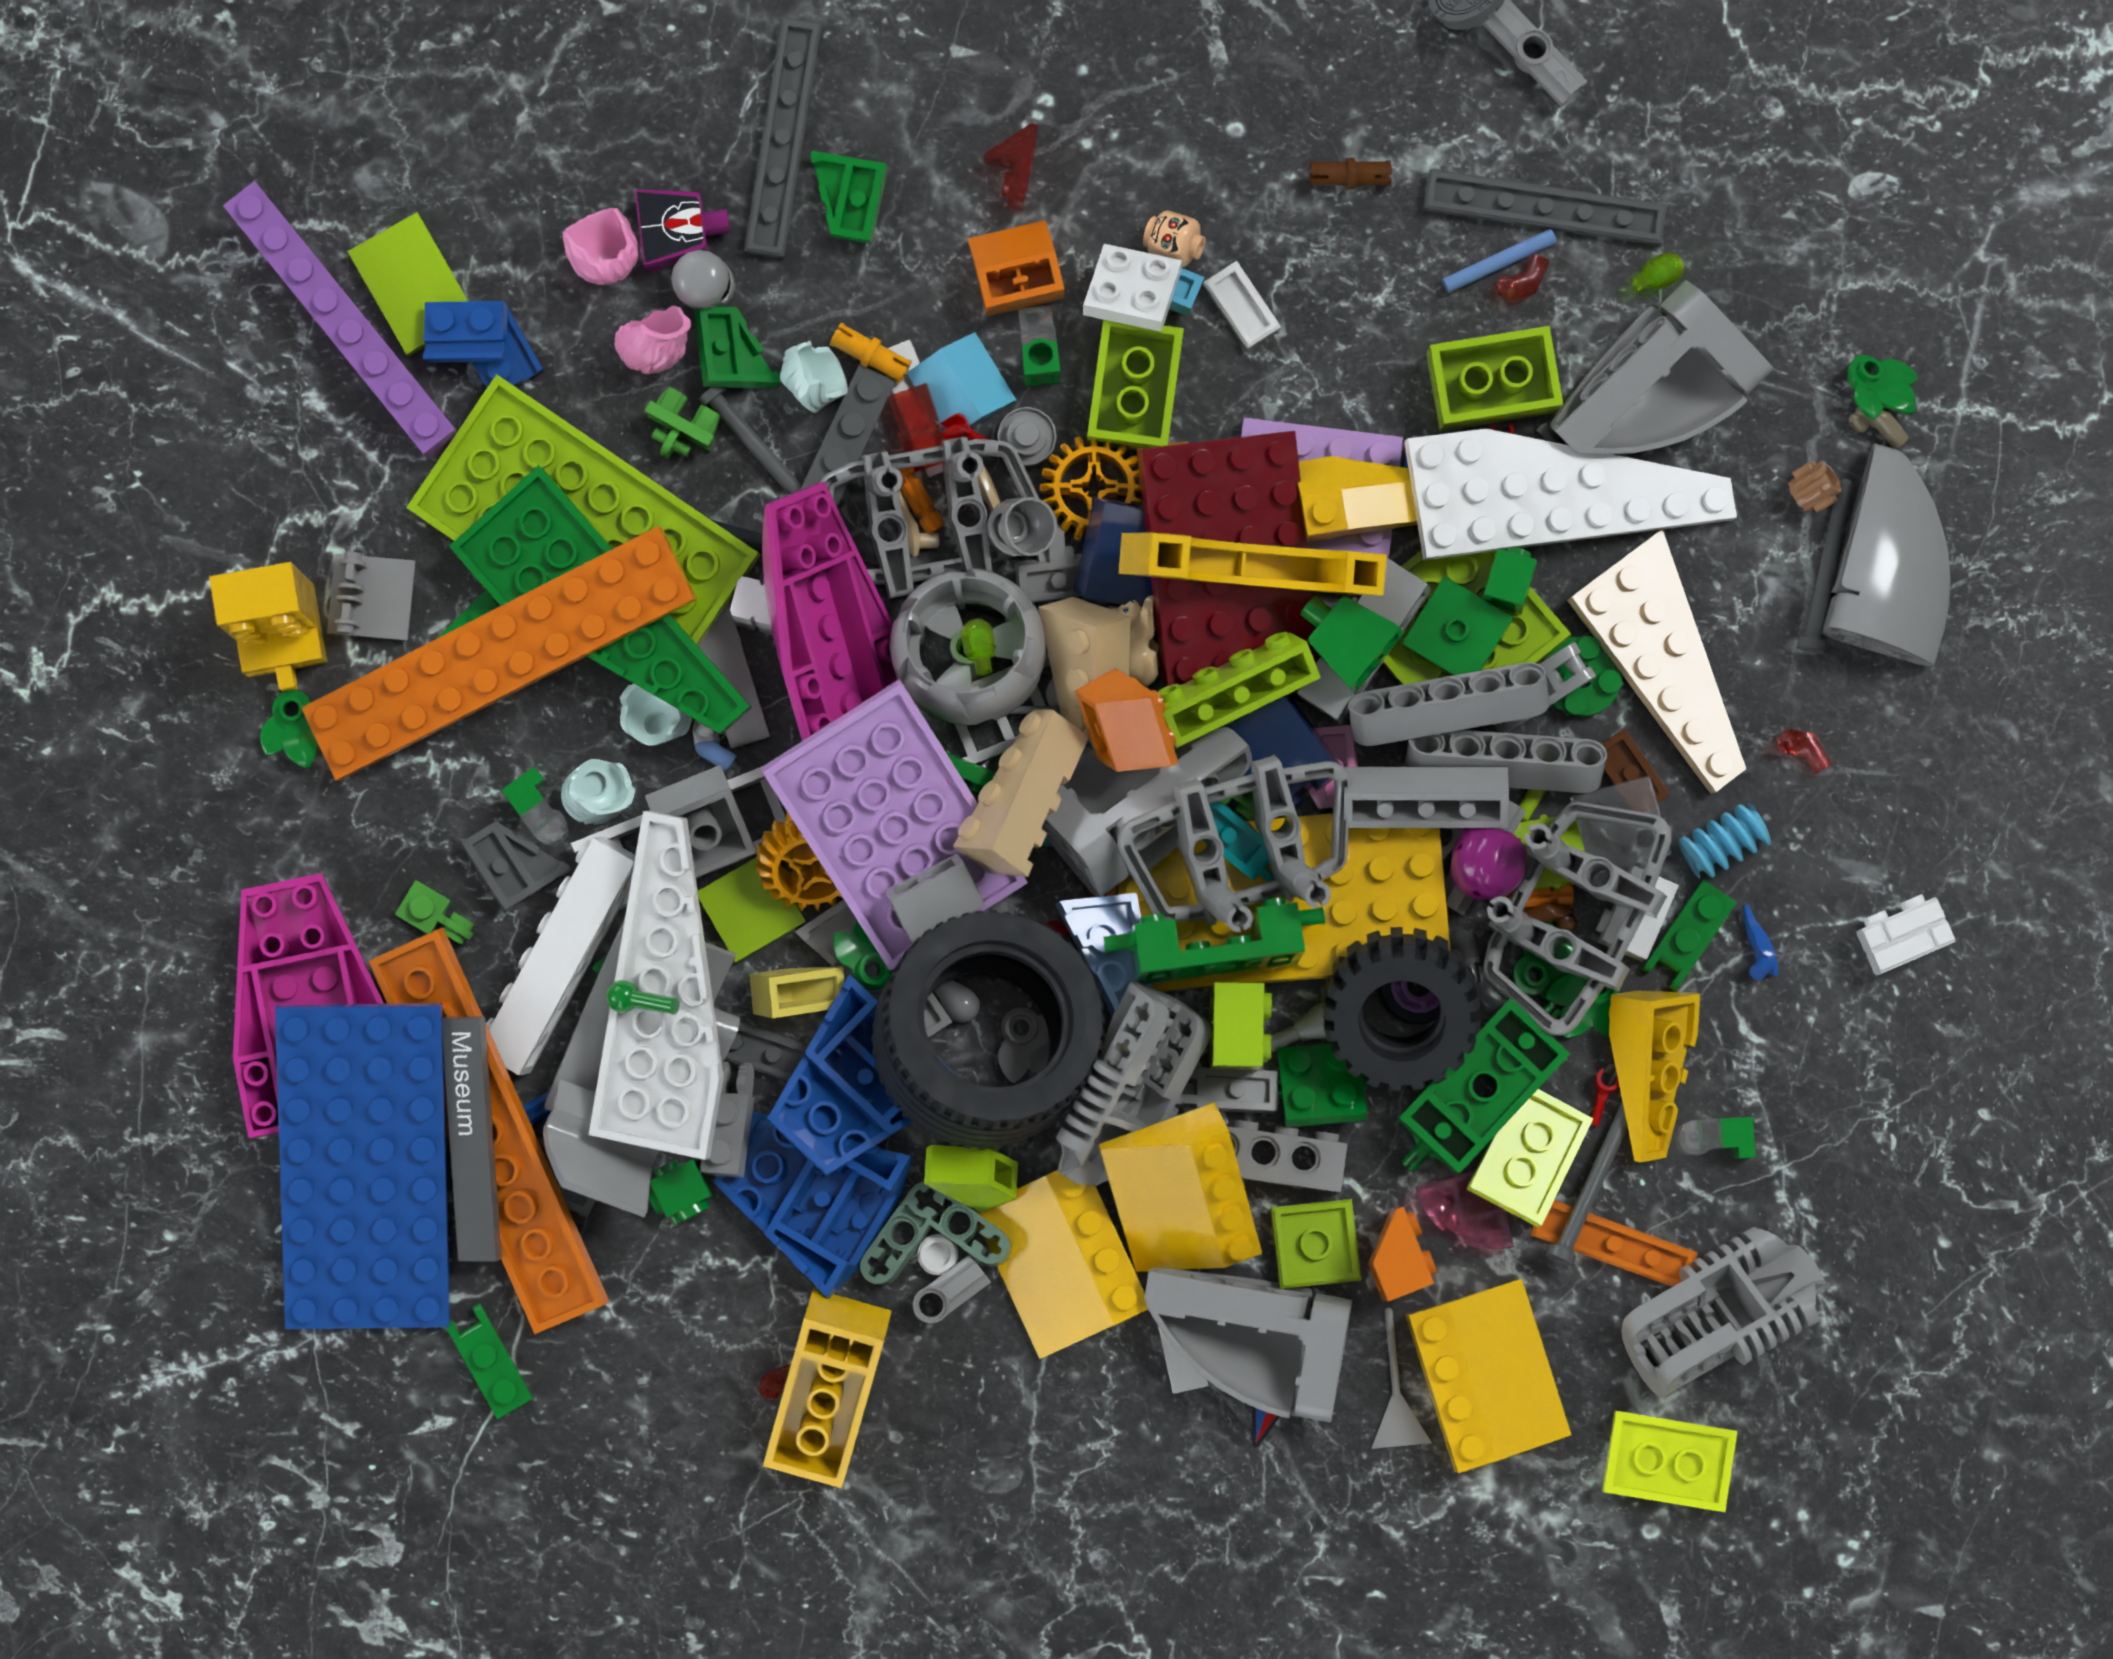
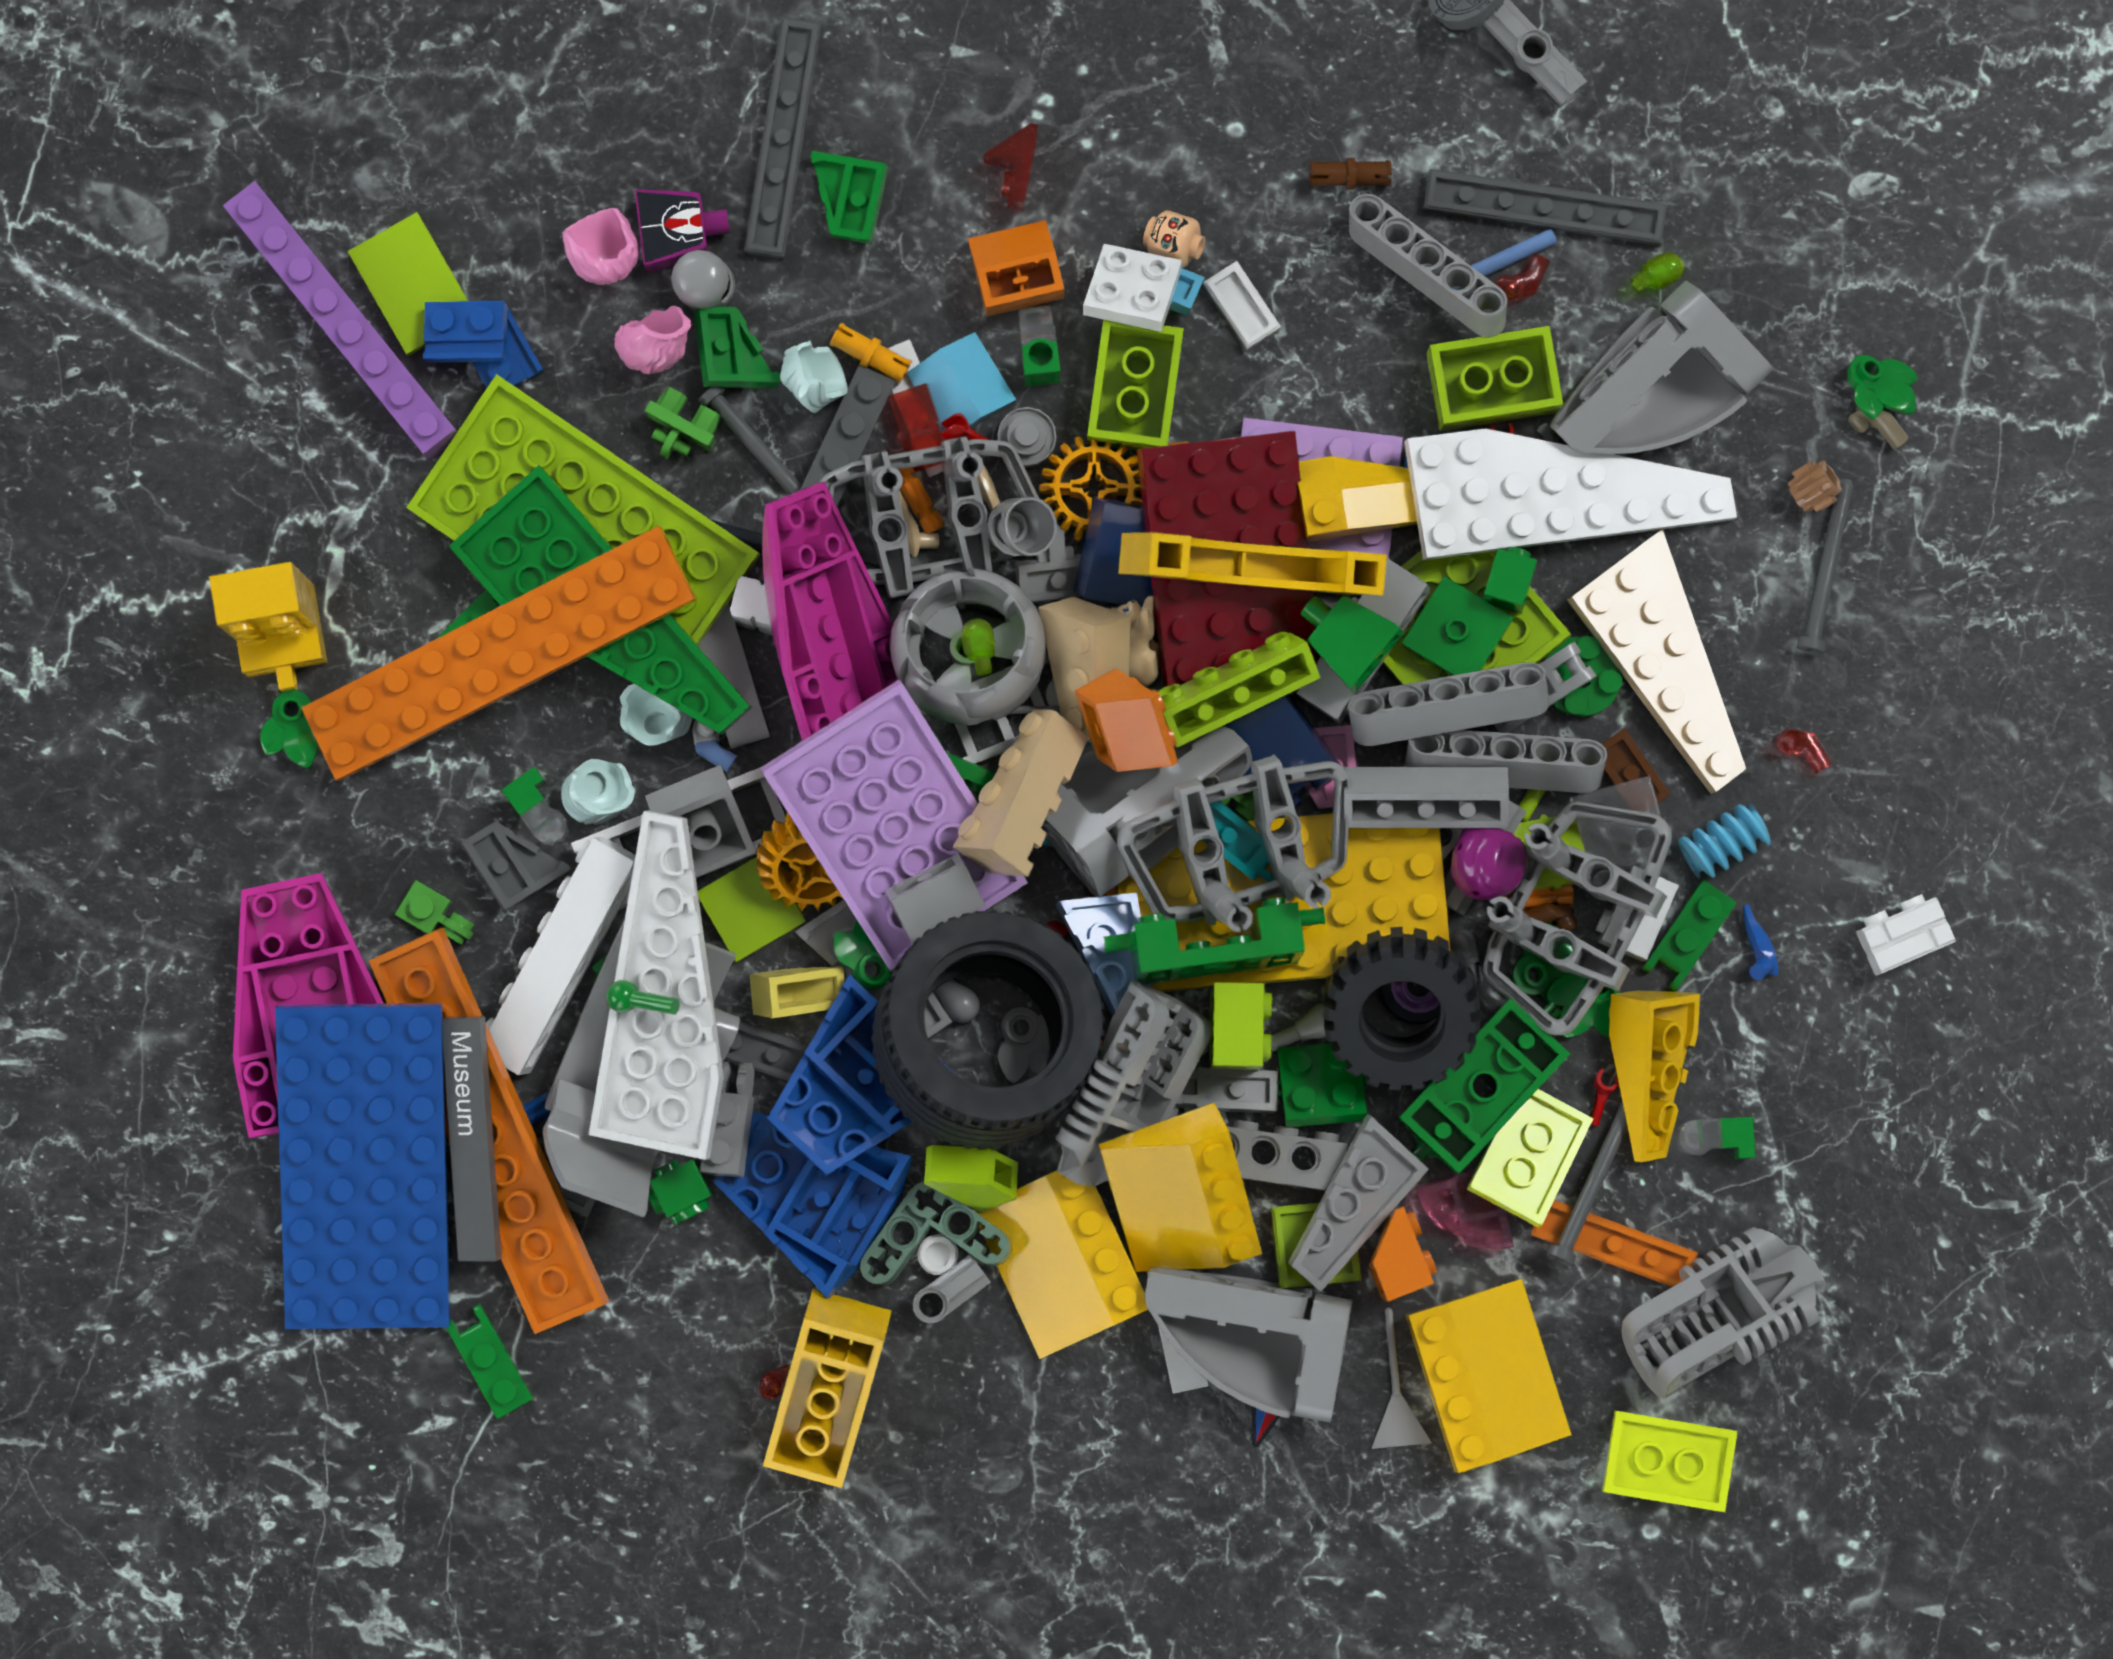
(371, 596): light grey hinge -> none
(1359, 1198): none -> light grey wing
(1432, 281): none -> light grey beam
(1892, 566): light grey panel -> none

